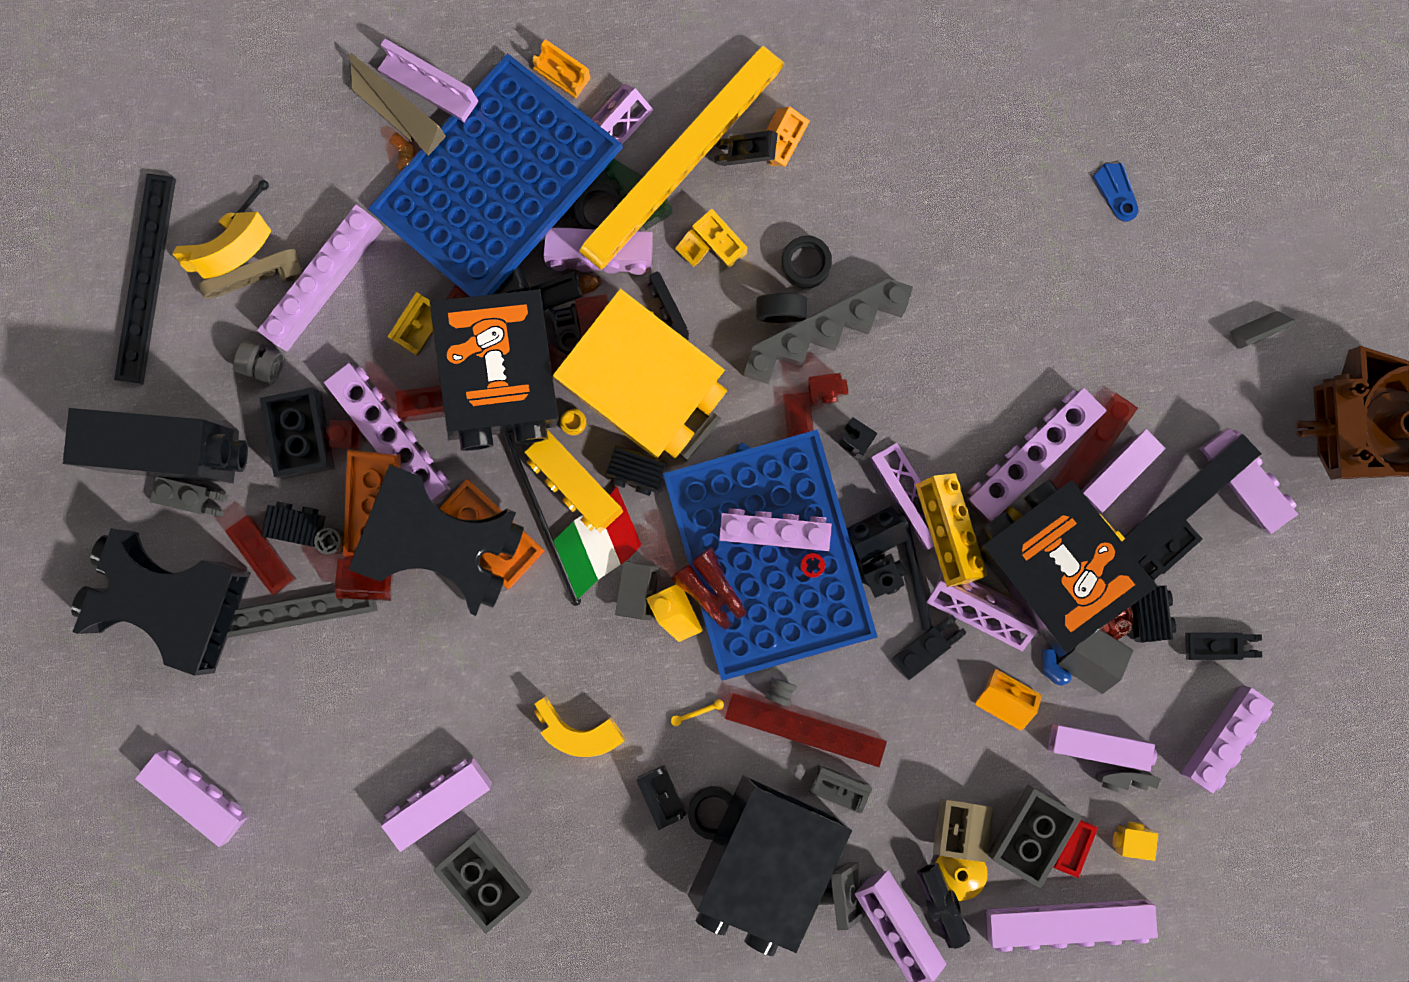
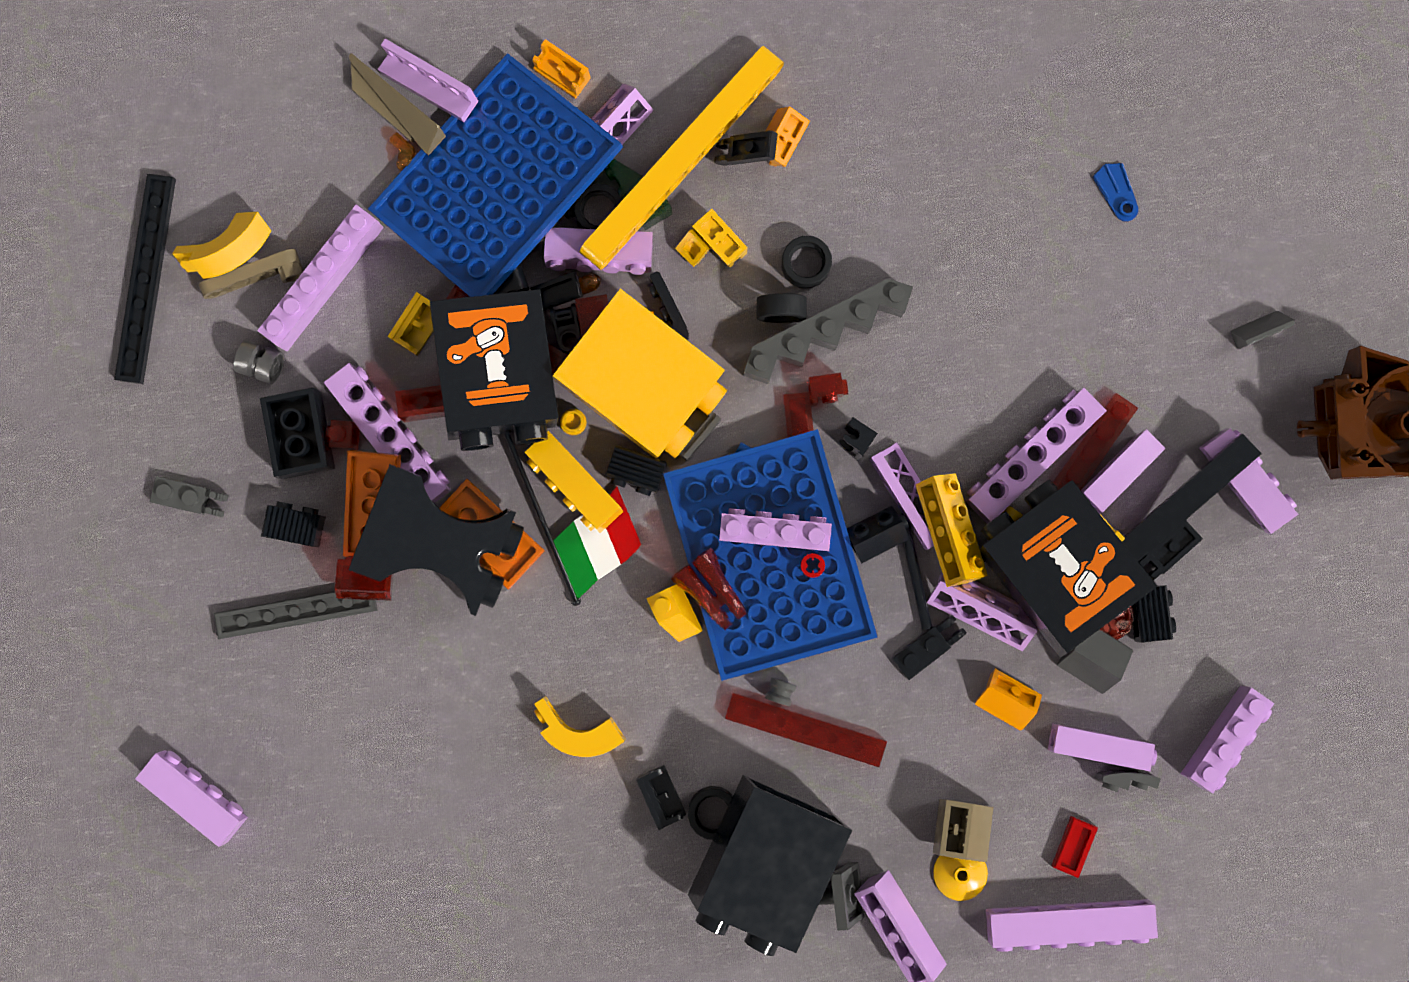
(153, 446): black brick -> none
(180, 611): black brick -> none
(226, 219): black hinge -> none
(260, 555): clear red plate -> none
(334, 543): dark grey wheel -> none
(436, 804): lavender brick -> none
(482, 881): dark grey brick -> none
(635, 586): dark grey hinge -> none
(676, 719): yellow hinge -> none
(840, 789): dark grey hinge -> none
(884, 575): black brick -> none
(943, 905): black piece -> none
(1033, 836): dark grey brick -> none
(1054, 671): blue arm -> none
(1135, 841): yellow brick -> none
(1220, 645): black hinge -> none

